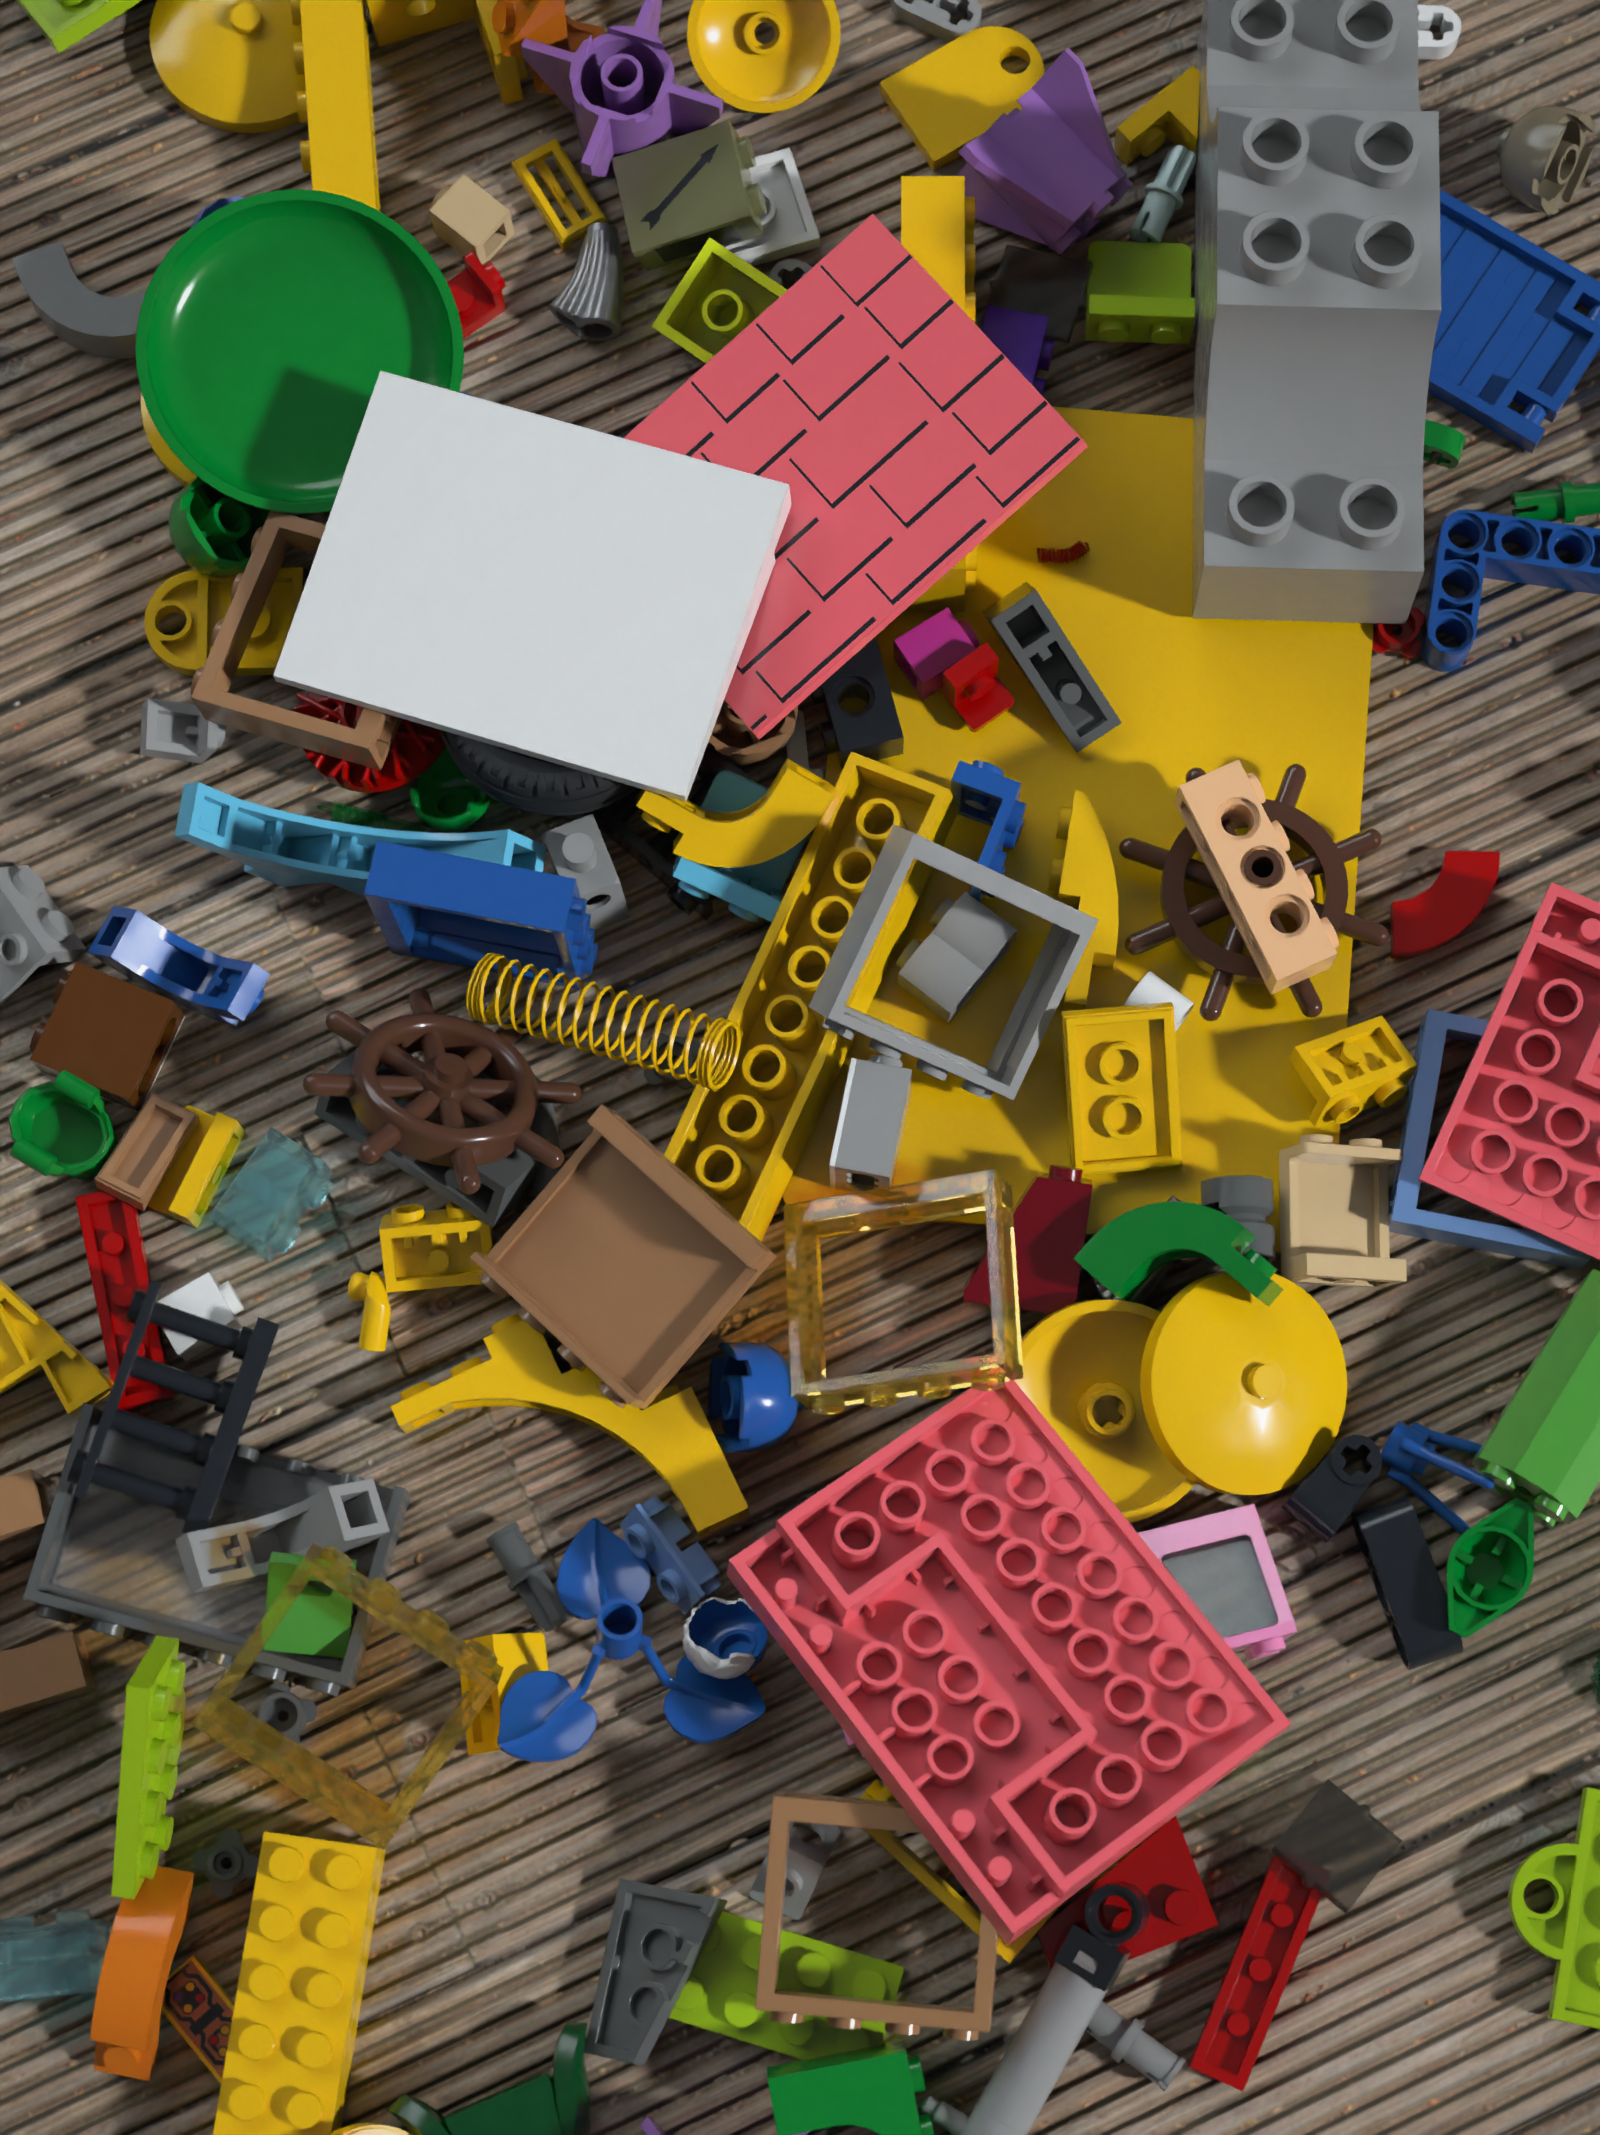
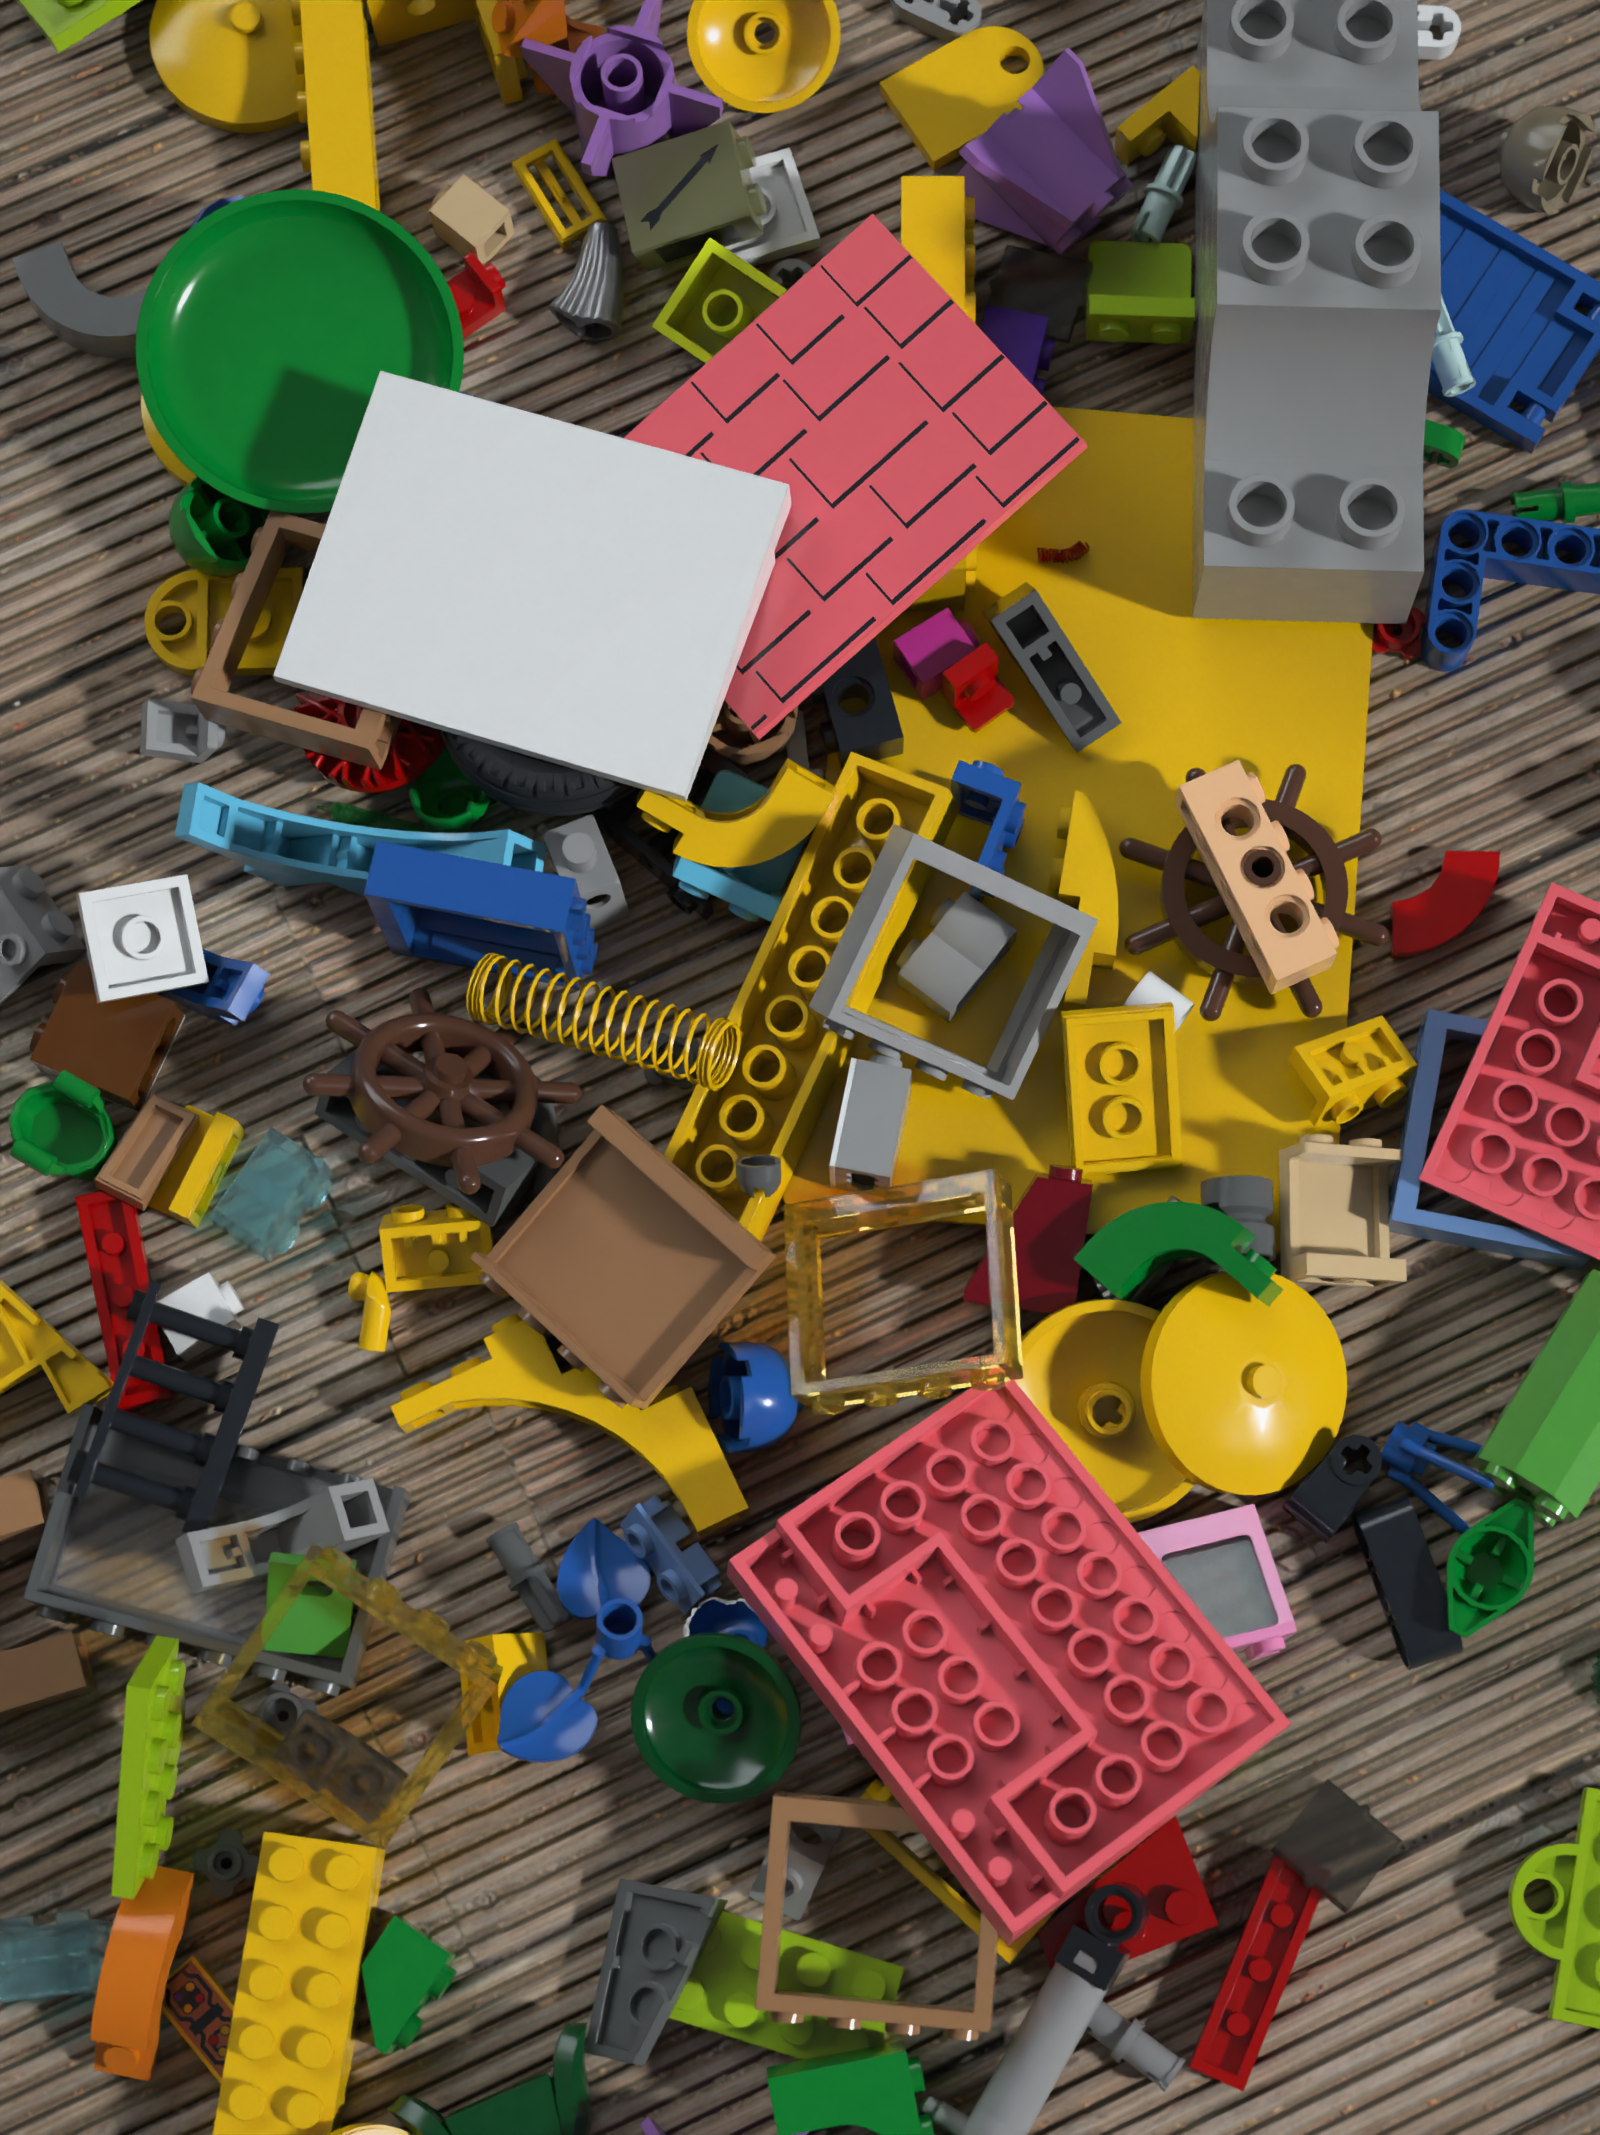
(142, 938): none -> white plate
(341, 1763): none -> clear smoke slope
(399, 1979): none -> green slope
(697, 1745): none -> dark green dish
(758, 1172): none -> dark grey hinge
(1449, 357): none -> light aqua axle

